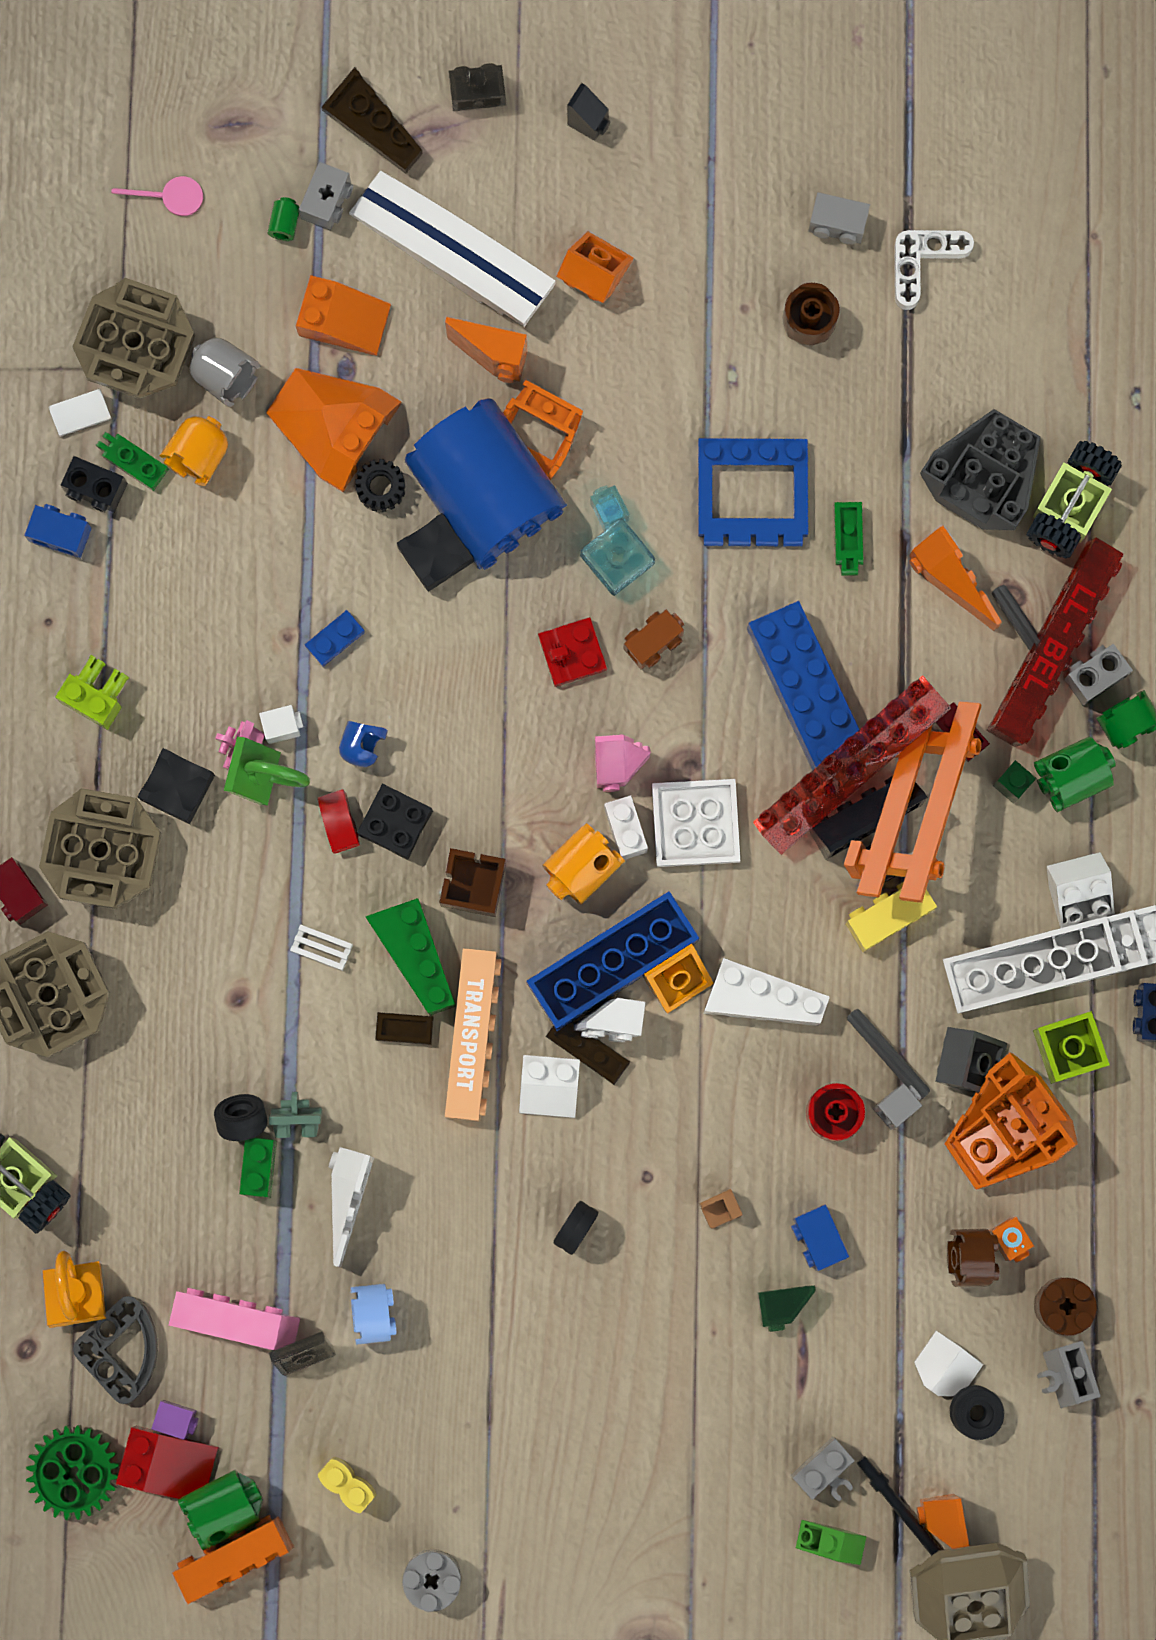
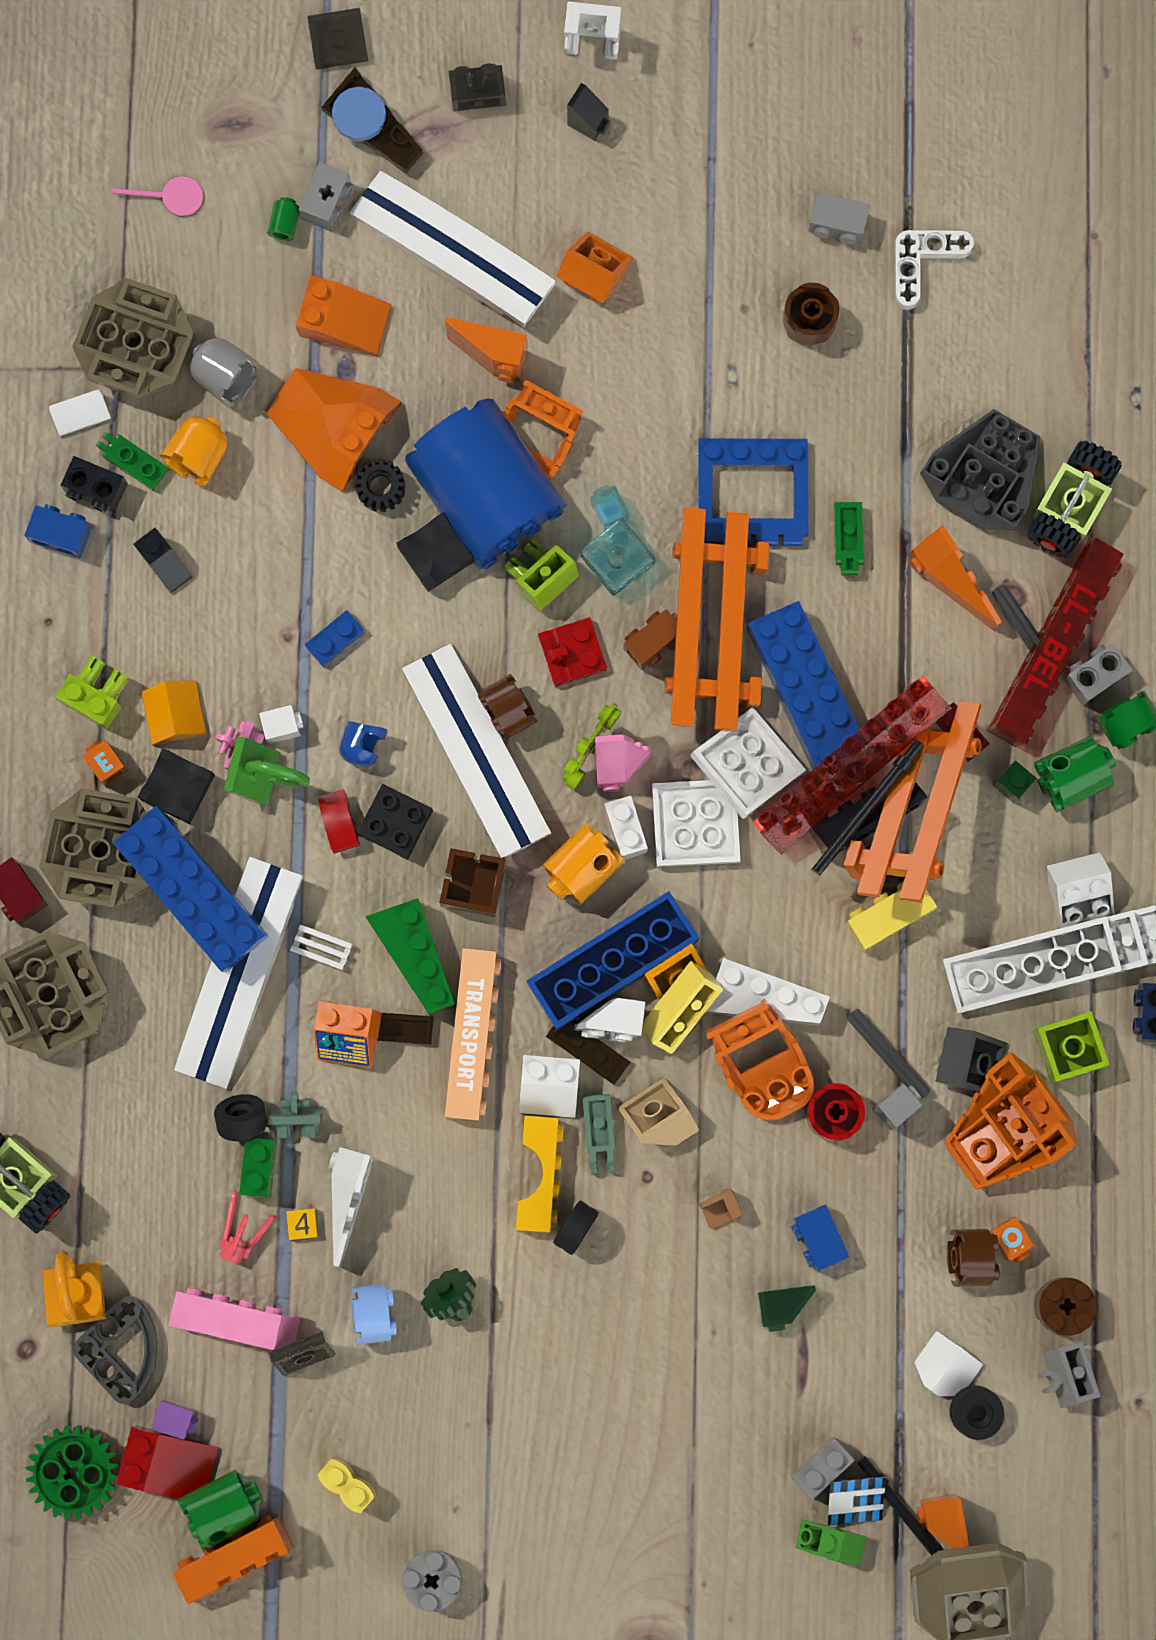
(104, 762): none -> orange brick
(162, 560): none -> black slope
(173, 711): none -> light orange slope
(190, 889): none -> blue brick
(232, 998): none -> white slope
(234, 1248): none -> coral plant
(302, 1224): none -> yellow tile
(337, 38): none -> clear smoke tile
(346, 1034): none -> orange slope
(359, 114): none -> medium blue tile
(450, 1295): none -> dark green plant
(476, 751): none -> white slope
(508, 706): none -> reddish brown brick
(536, 1211): none -> yellow arch
(546, 578): none -> lime brick
(573, 773): none -> lime plant
(595, 22): none -> white panel
(599, 1129): none -> sand green hinge
(659, 1116): none -> tan slope
(681, 1007): none -> light yellow brick
(735, 558): none -> orange fence
(748, 763): none -> white plate
(774, 1085): none -> orange slope
(856, 1501): none -> sticker
(901, 766): none -> black bar

